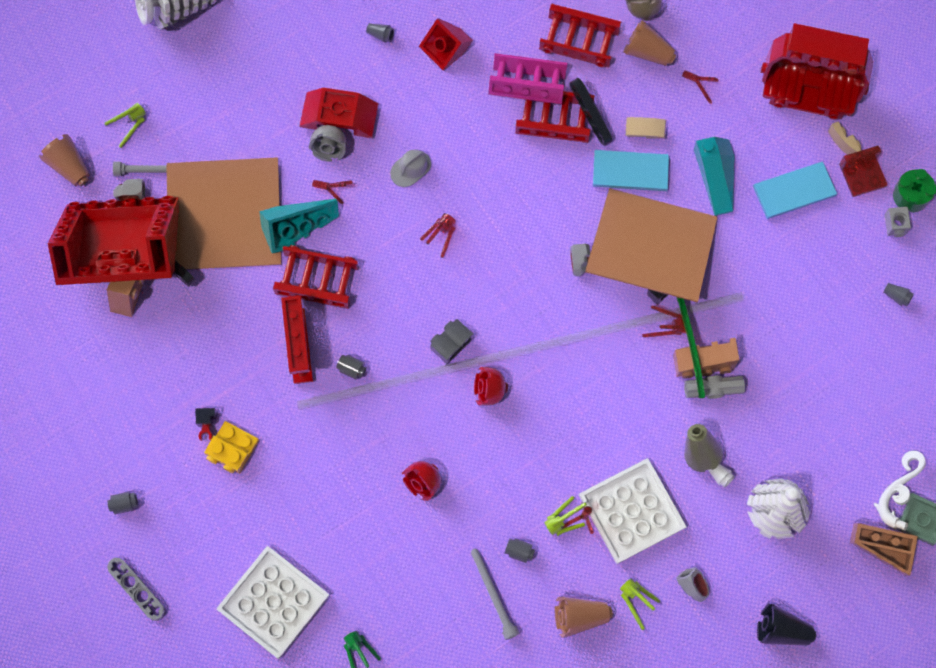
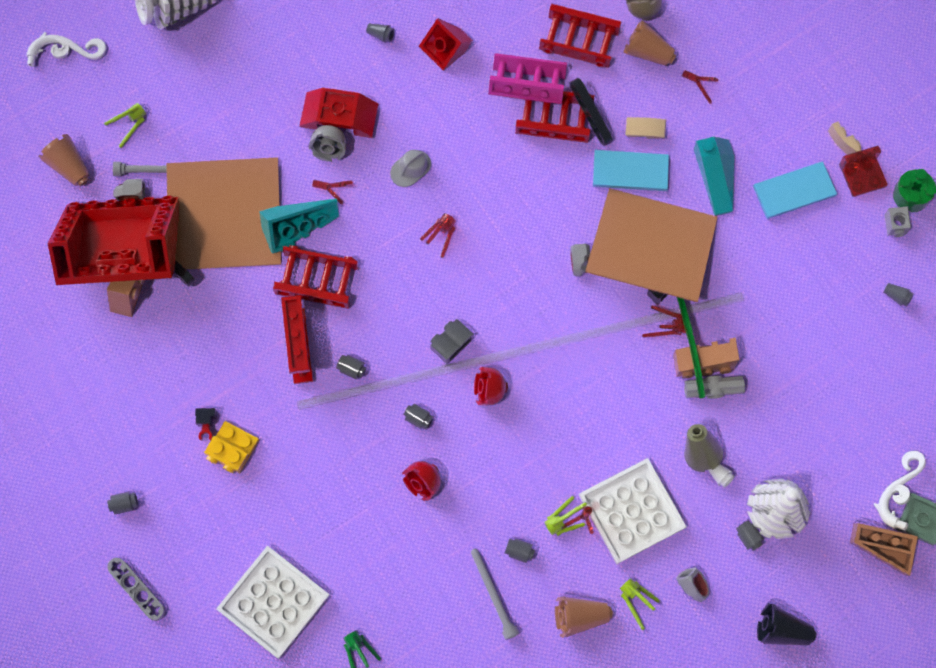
(63, 52): none -> white plant
(418, 416): none -> dark grey brick
(749, 536): none -> dark grey brick
(817, 71): red piece -> none

